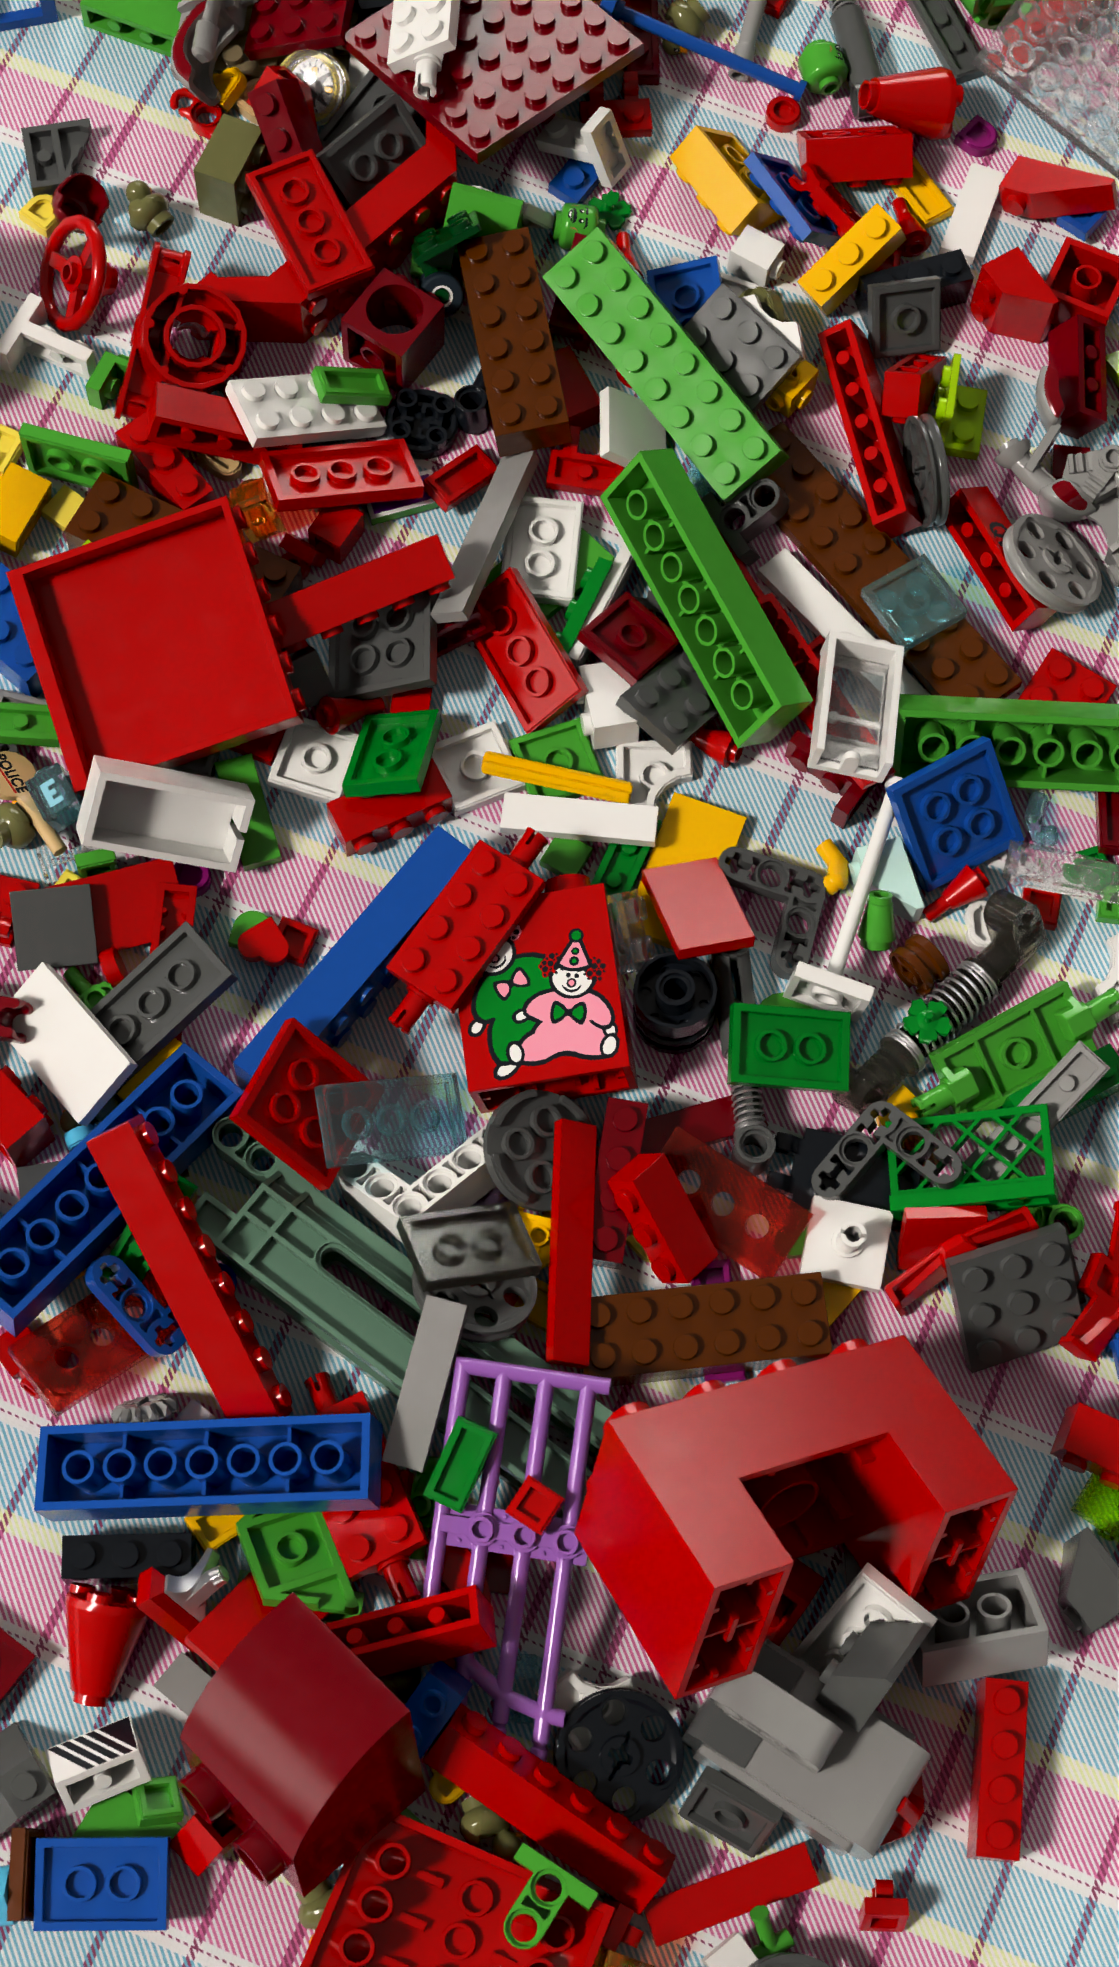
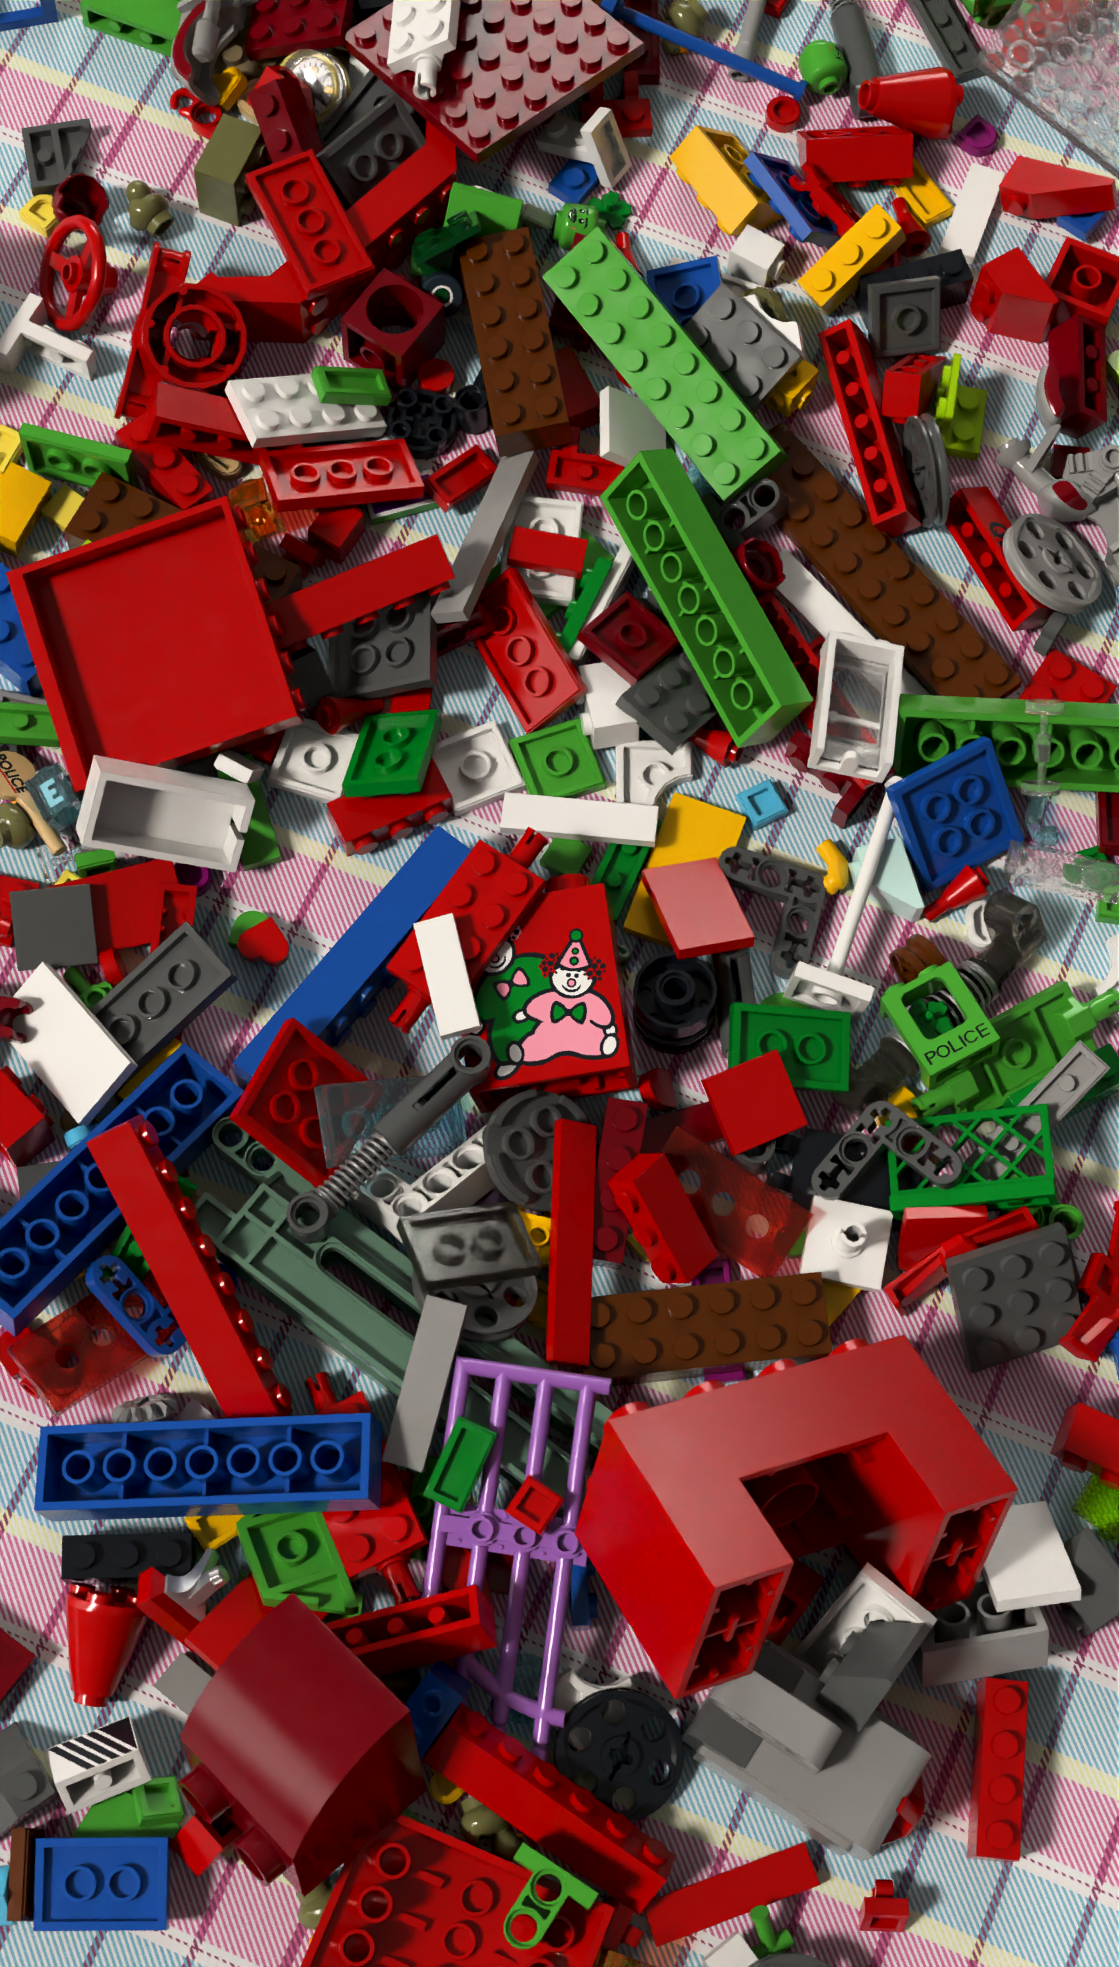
(106, 379): bright green bracket -> none
(238, 767): none -> white tile
(300, 939): red tile -> none
(393, 1135): none -> dark grey piece
(436, 376): none -> red tile
(447, 976): none -> white tile
(547, 552): none -> red tile
(556, 777): yellow axle -> none
(582, 1603): none -> blue plate
(631, 943): clear plate -> none
(657, 1089): none -> red tile
(730, 1812): dark grey tile -> none
(754, 1102): none -> red tile
(759, 565): none -> dark red hair
(761, 804): none -> medium azure tile
(878, 922): bright green cone -> none
(913, 602): clear light blue plate -> none
(957, 1048): none -> bright green window
(1029, 1562): none -> white tile
(1042, 787): none -> clear wheel
(1047, 903): red tile -> none
(1050, 633): none -> dark grey tile

